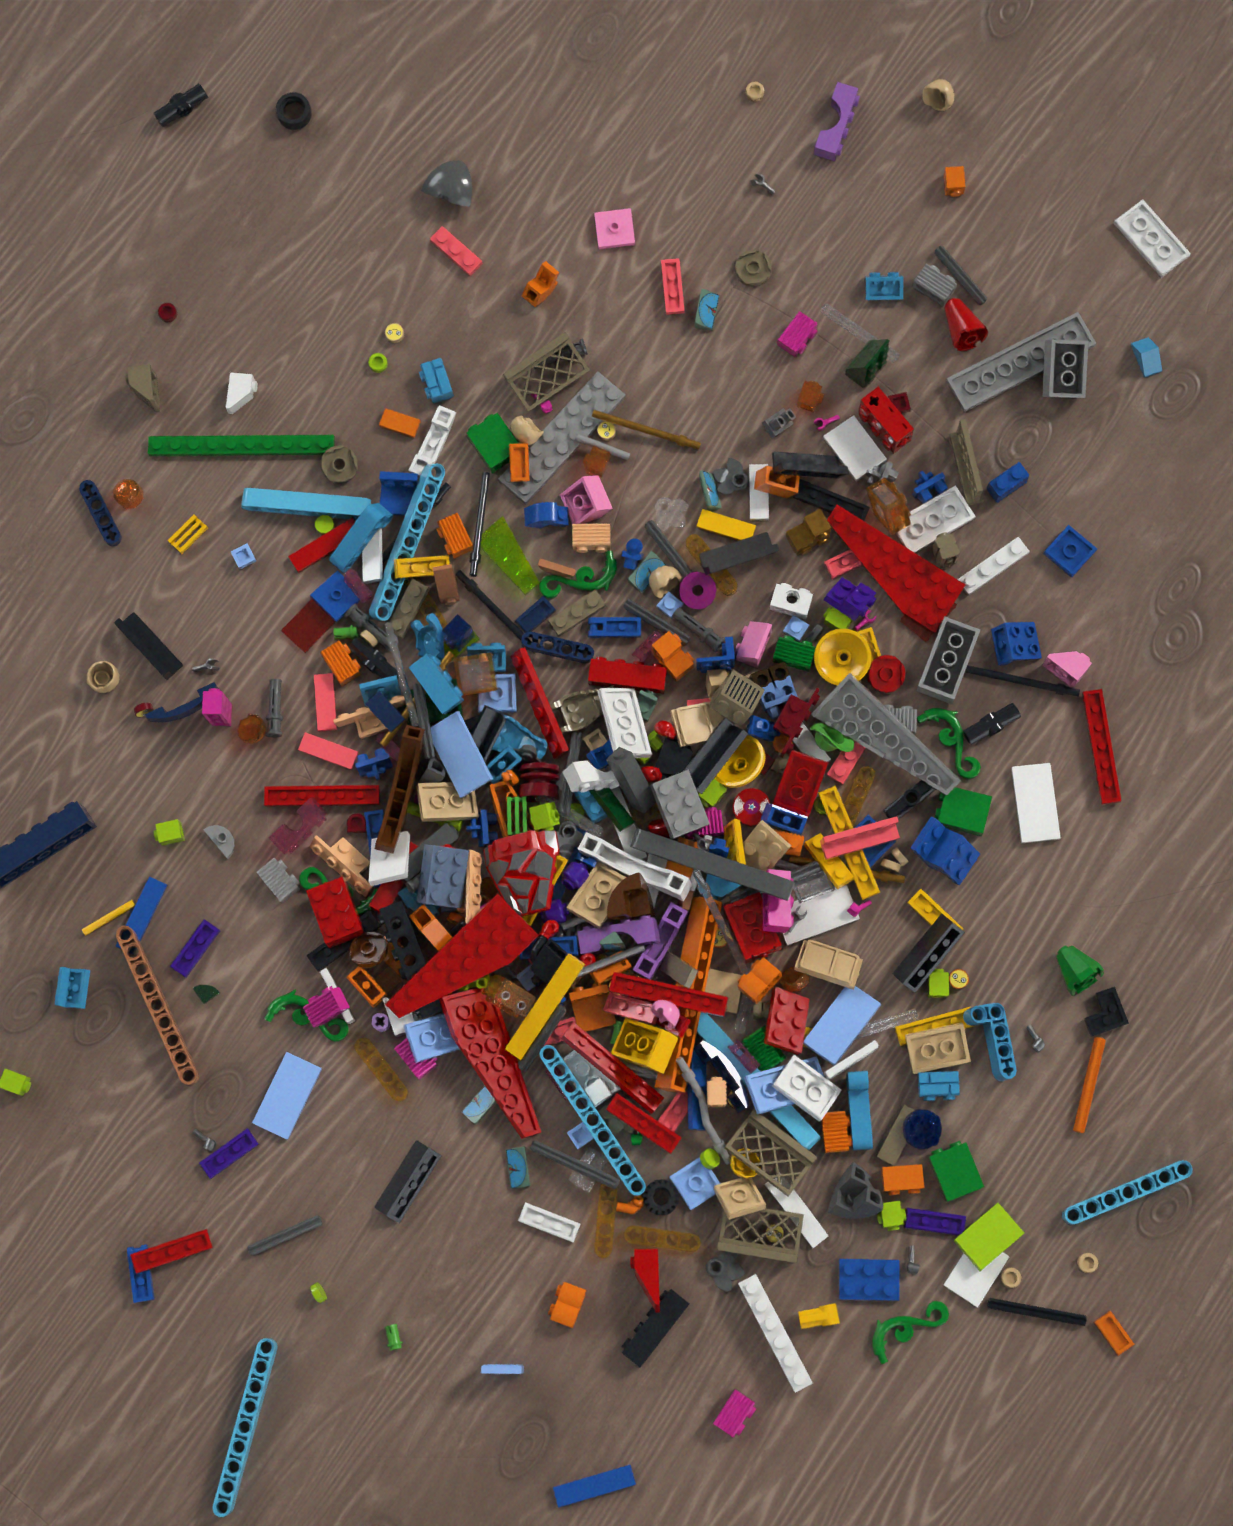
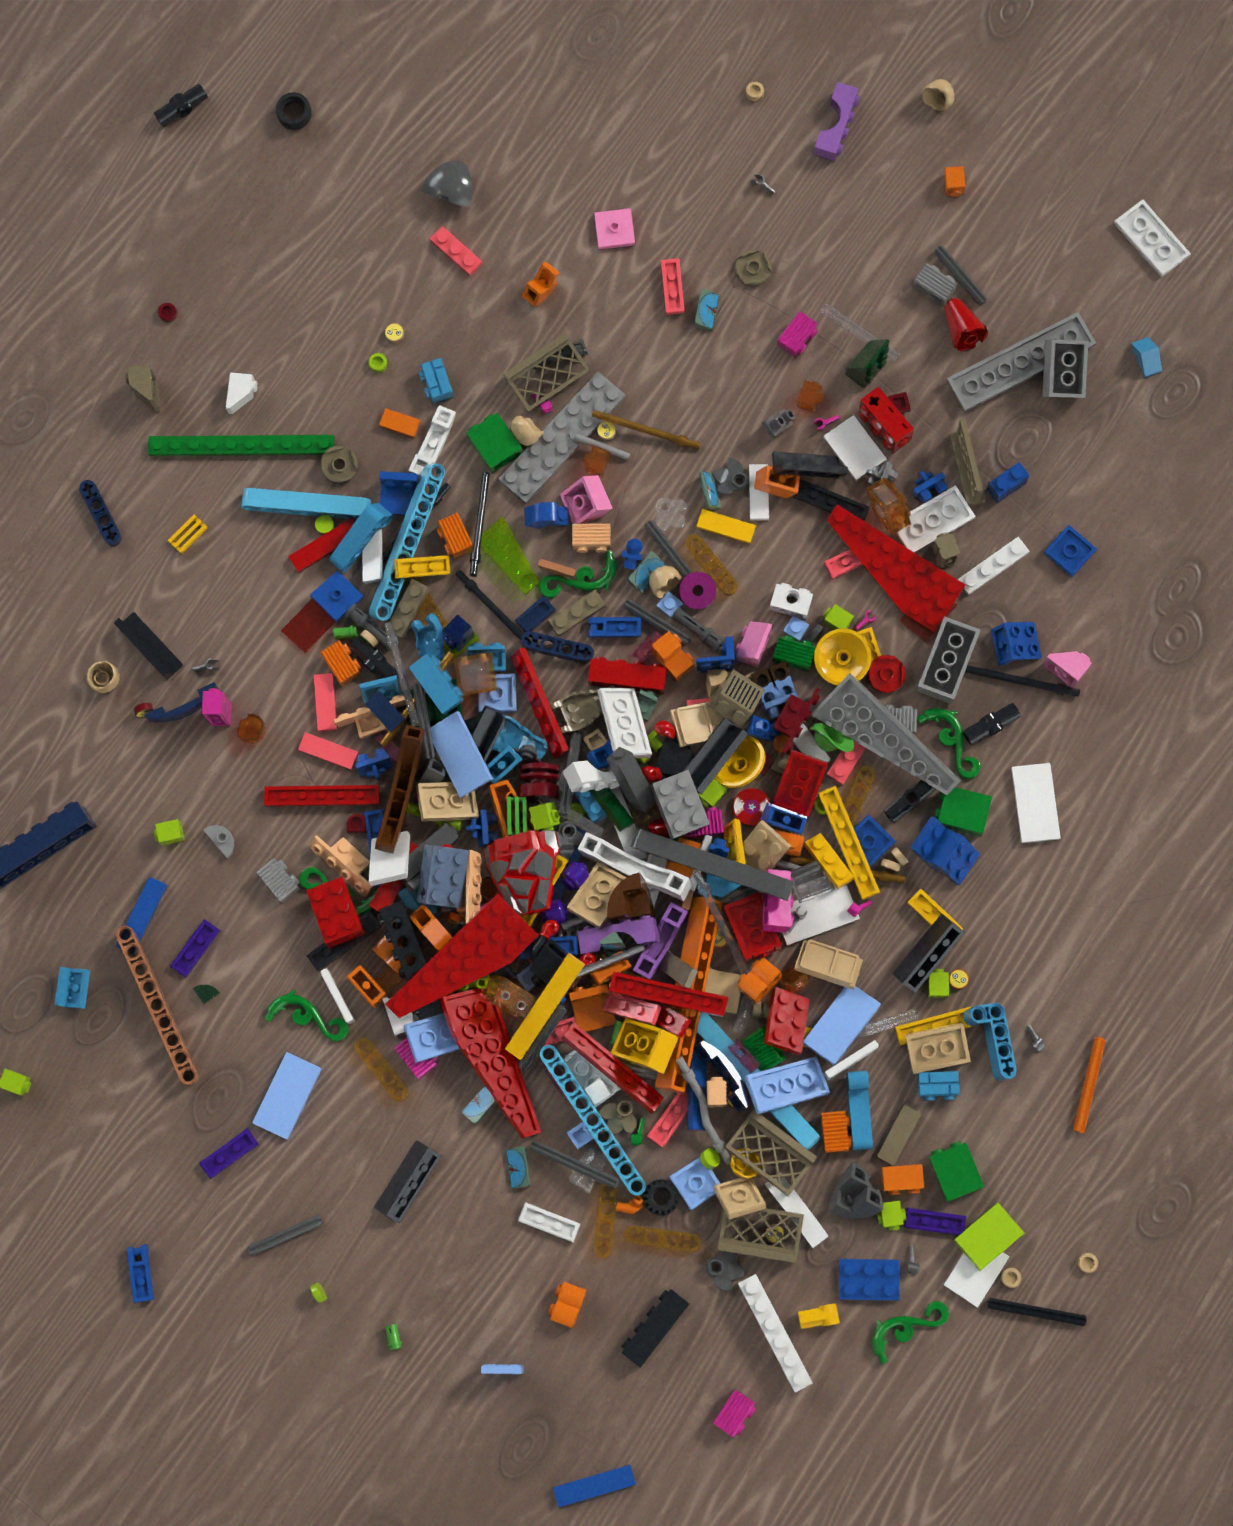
(108, 917): yellow bar -> none
(128, 493): clear orange hair -> none
(171, 1251): red tile -> none
(209, 1143): flat silver hand -> none
(243, 556): light blue plate -> none
(245, 1437): medium azure beam -> none
(274, 717): dark grey pin -> none
(287, 839): clear pink arch -> none
(326, 1007): dark pink brick -> none
(358, 586): clear pink bar -> none
(368, 949): reddish brown tile -> none
(382, 1016): lavender bush -> none
(446, 584): nougat slope -> none
(510, 776): orange arm -> none
(519, 462): orange tile -> none
(589, 862): blue tile -> none
(643, 1123): red tile -> none
(647, 1273): red slope -> none
(667, 1012): bright pink hair -> none
(701, 842): flat silver hand -> none
(737, 553): black panel -> none
(806, 1088): white tile -> none
(812, 532): pearl gold brick -> none
(850, 599): dark purple plate -> none
(860, 838): coral fence -> none
(884, 287): dark azure bracket -> none
(922, 1129): clear blue tile -> none
(1077, 969): green cone -> none
(1101, 746): red plate -> none
(1111, 1015): black plate -> none
(1114, 1333): orange tile -> none
(1134, 1185): medium azure beam -> none

